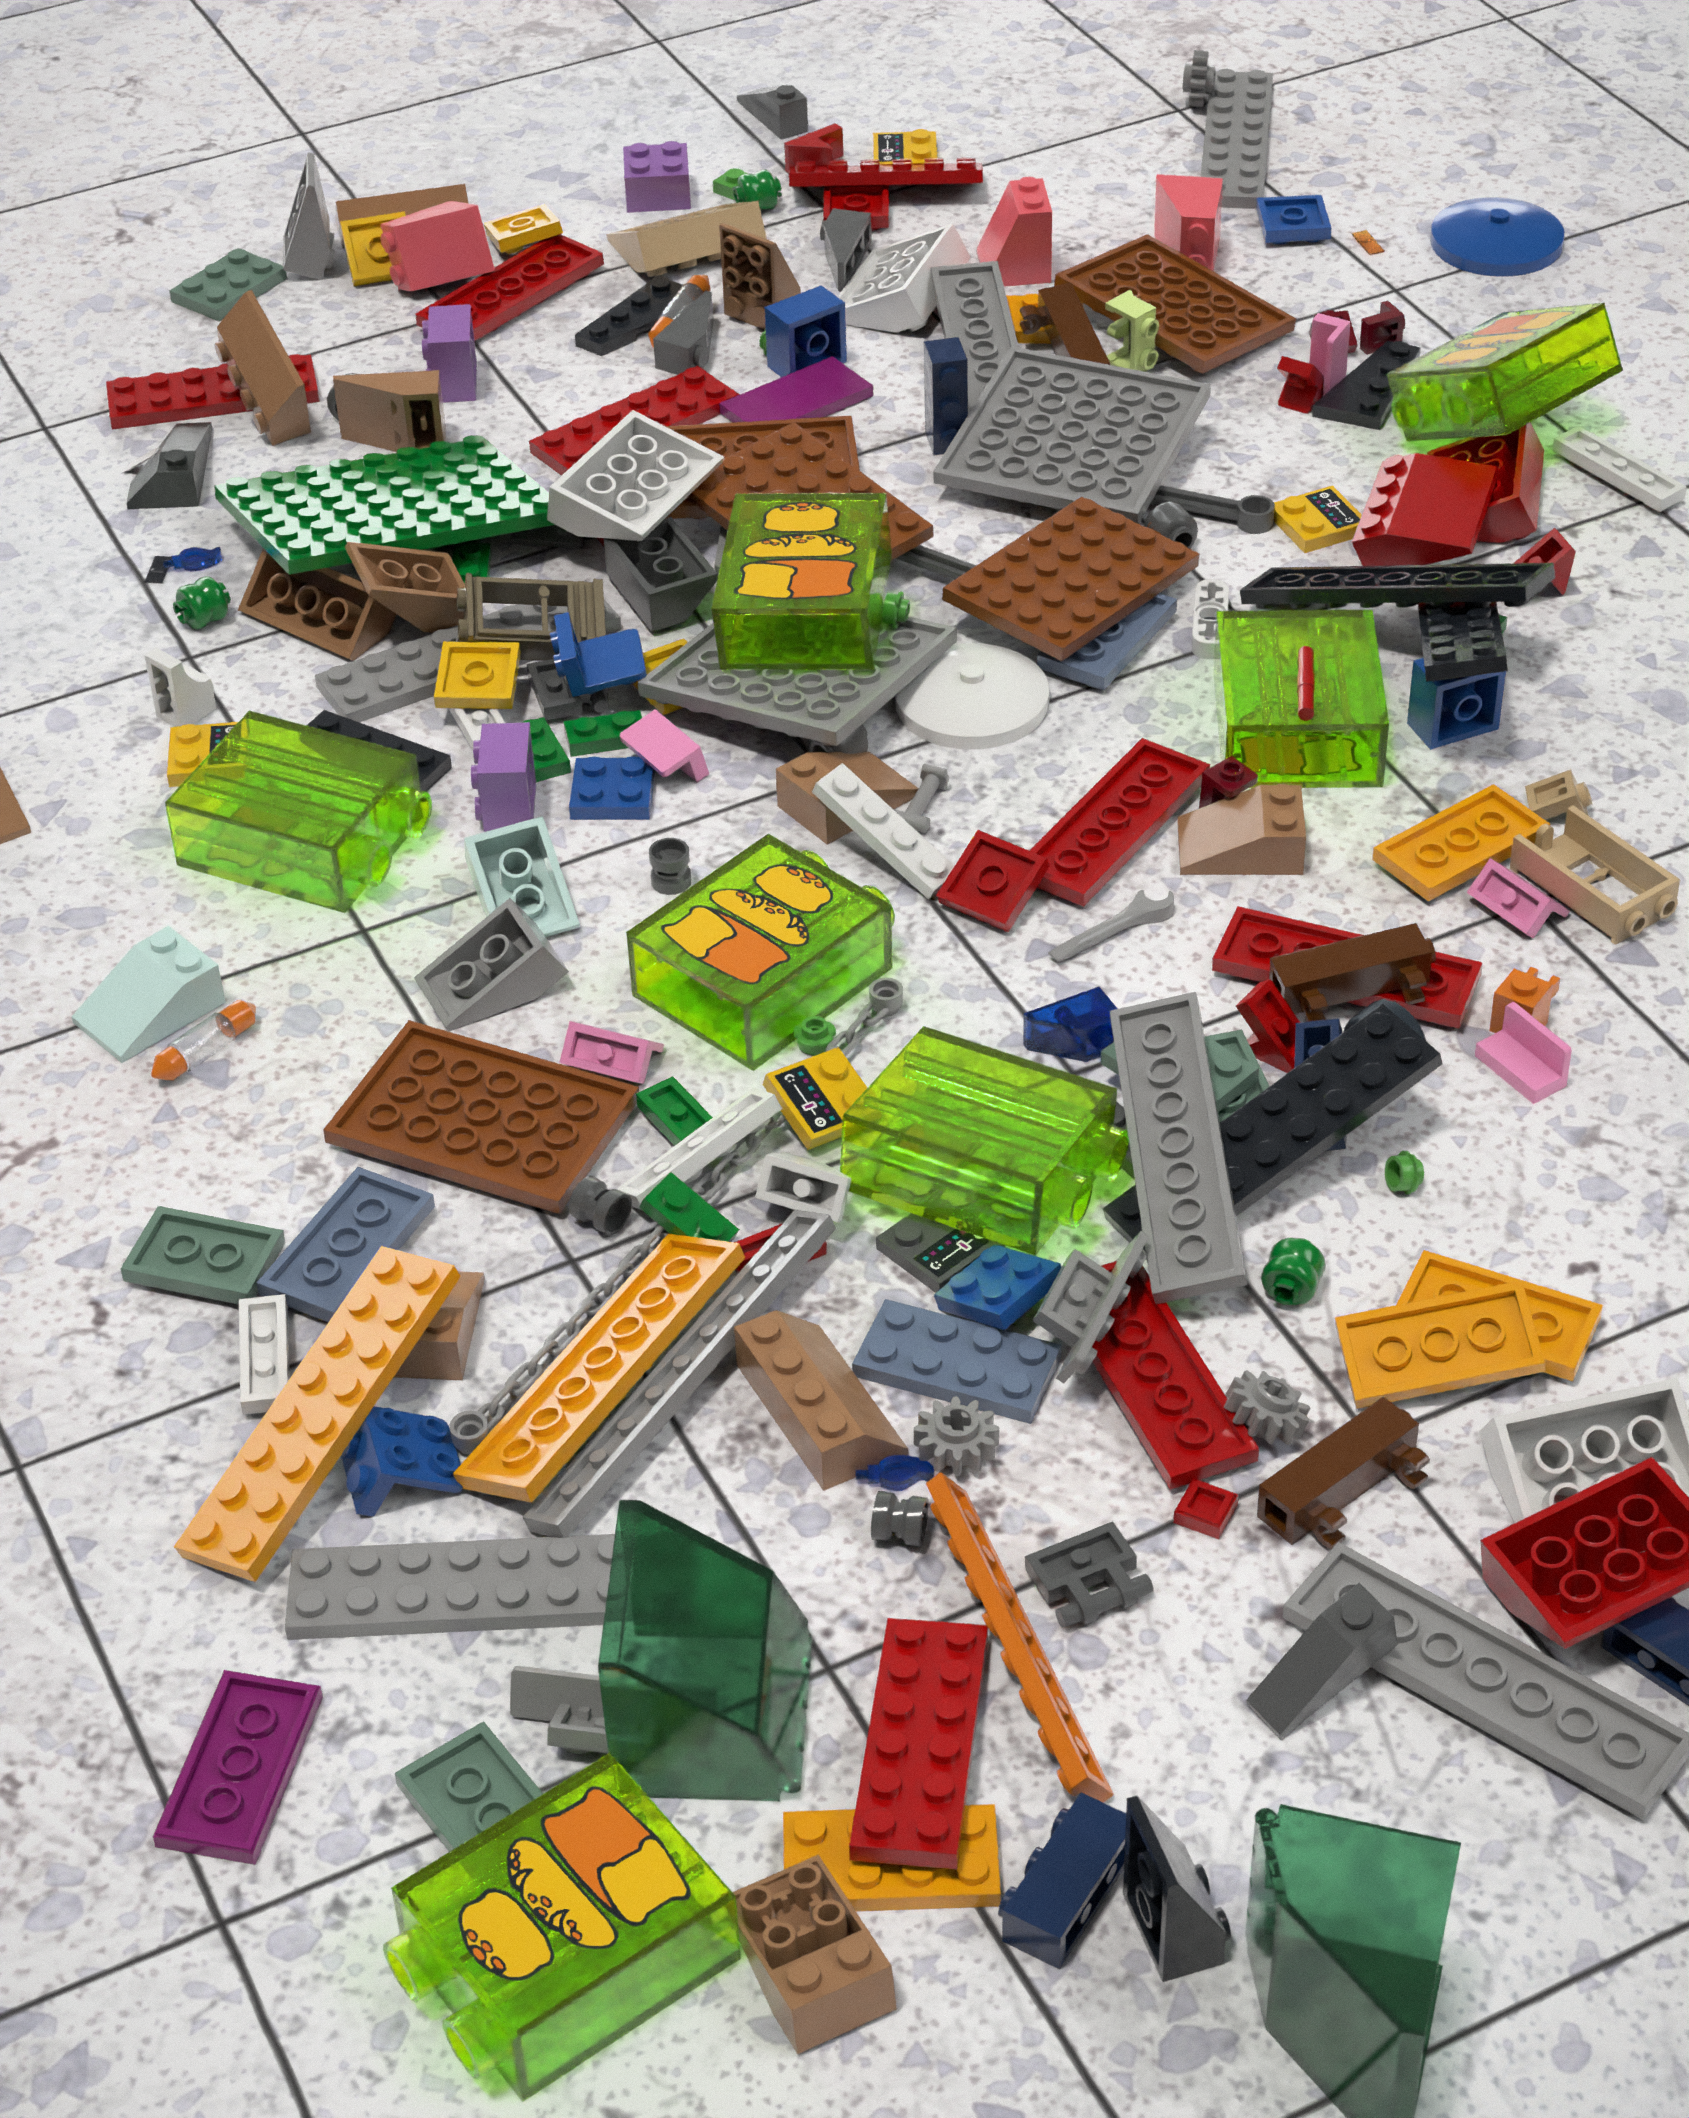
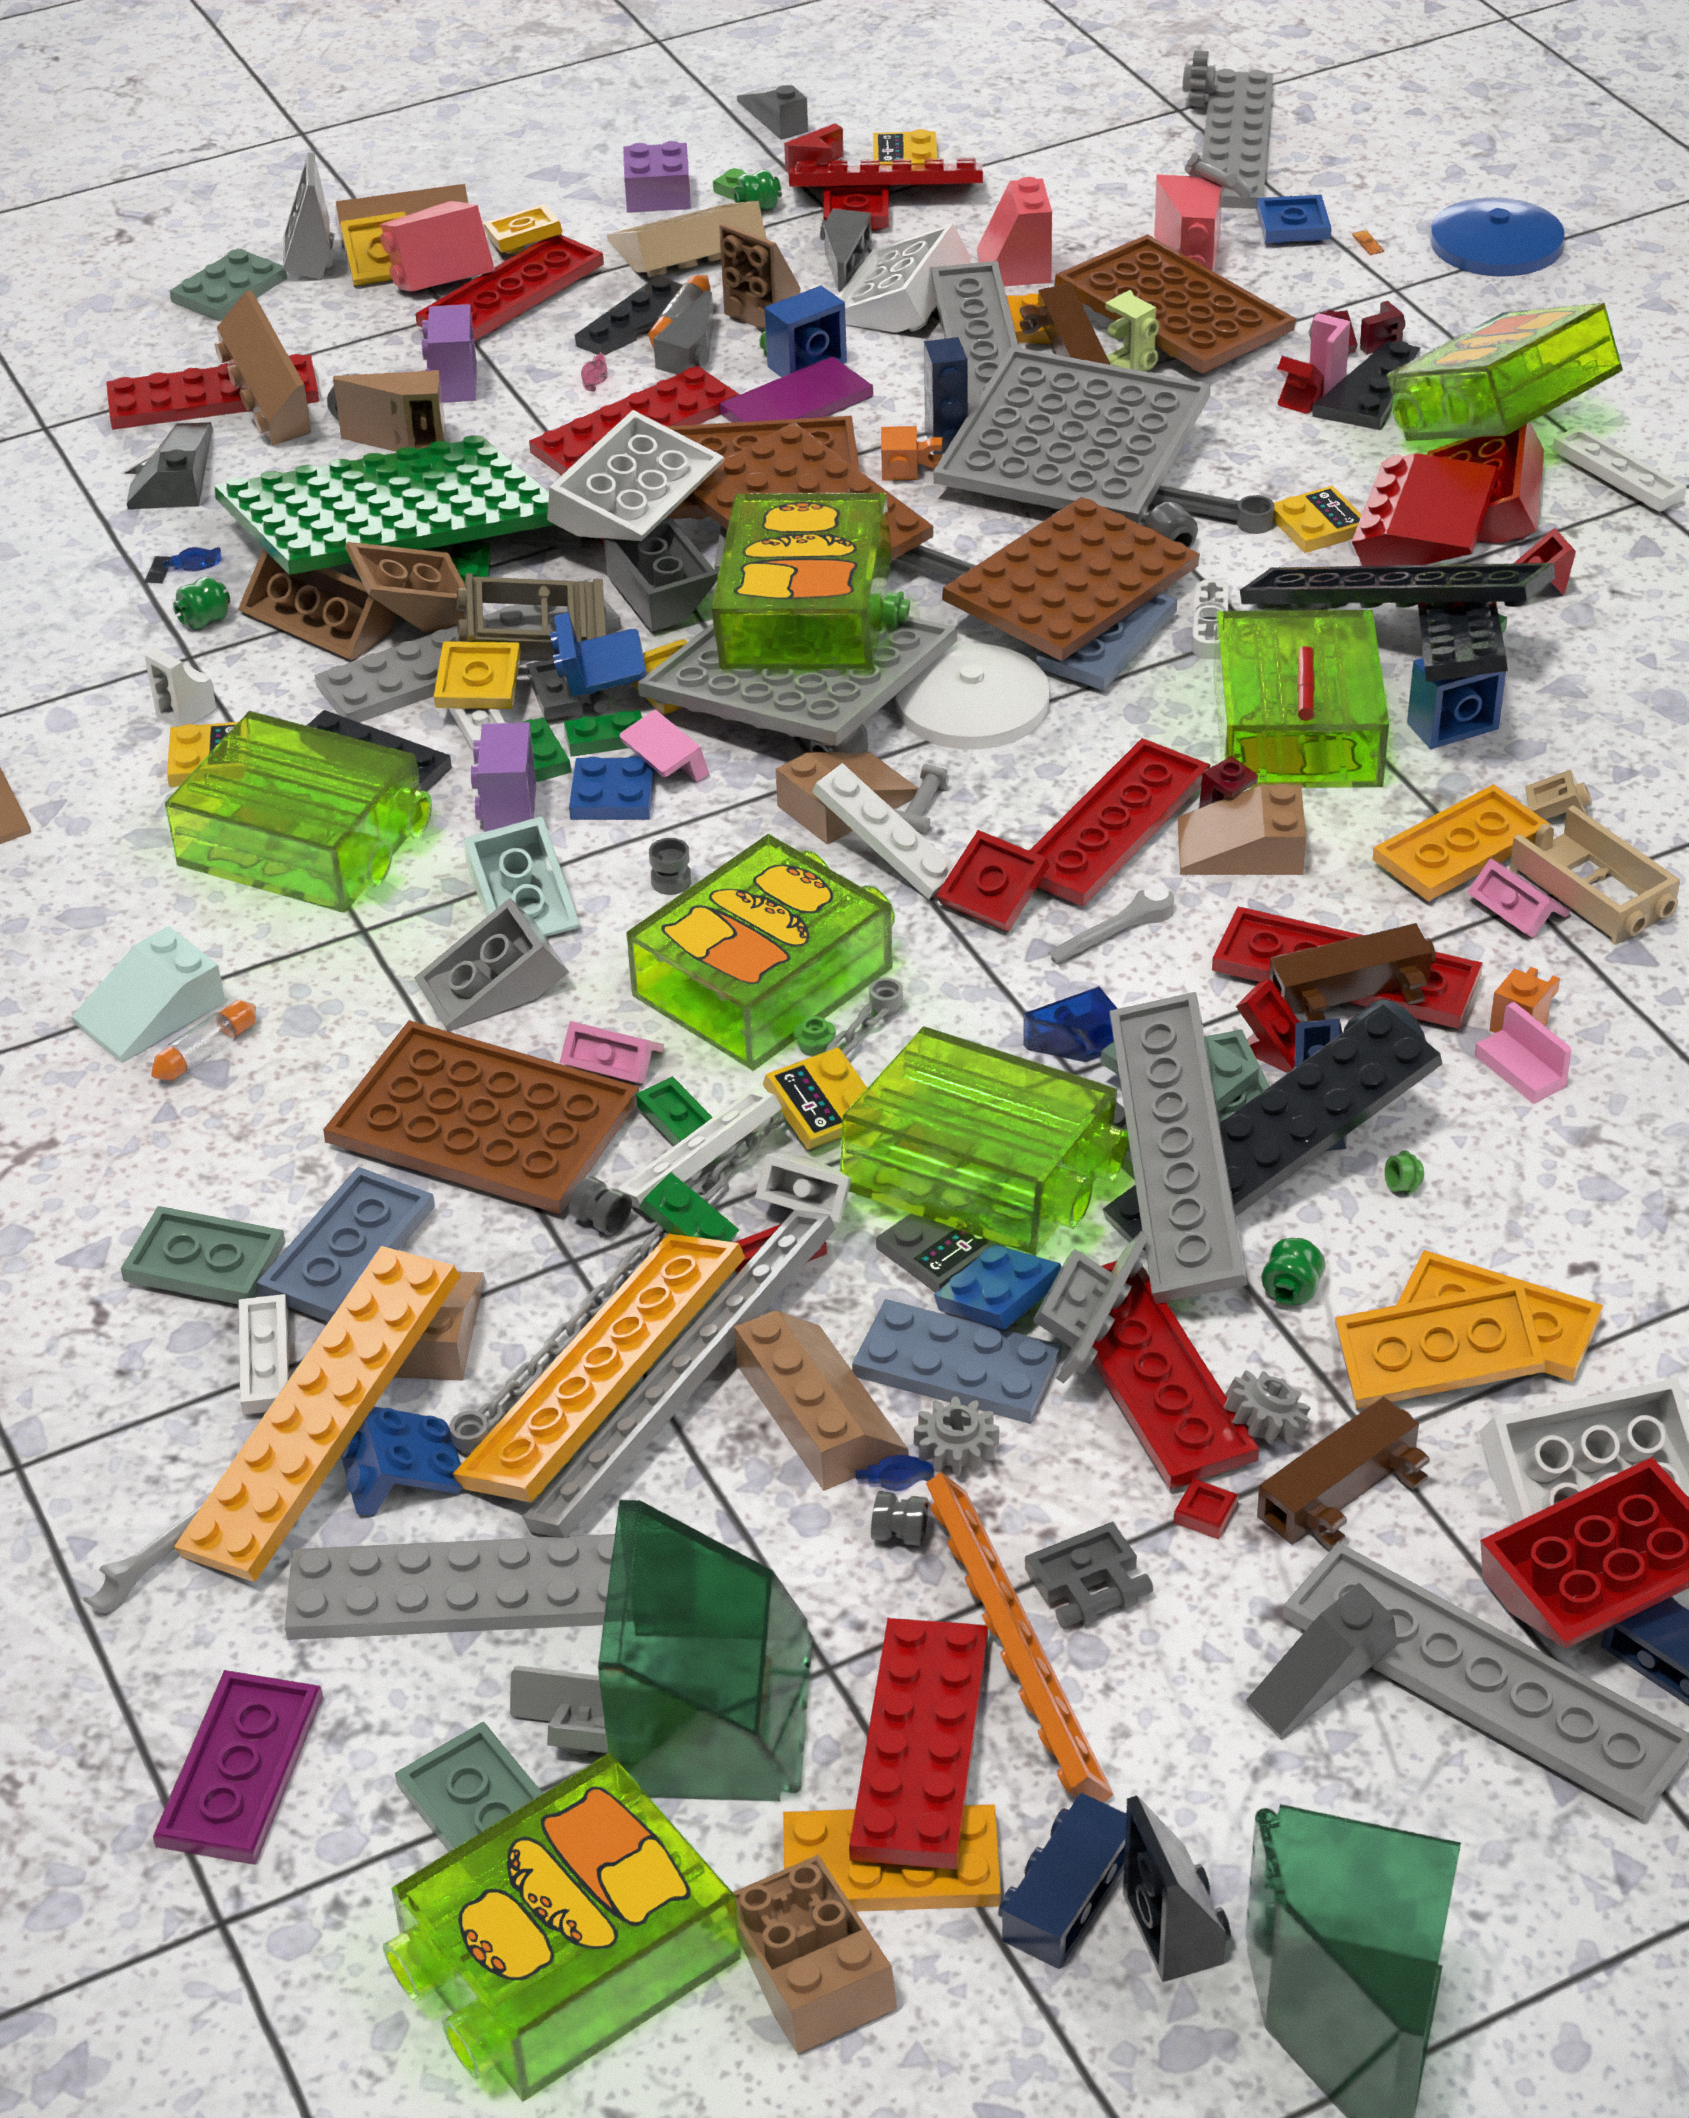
(124, 1574): none -> light grey piece
(594, 372): none -> clear pink piece
(902, 452): none -> orange brick
(1197, 167): none -> light grey piece

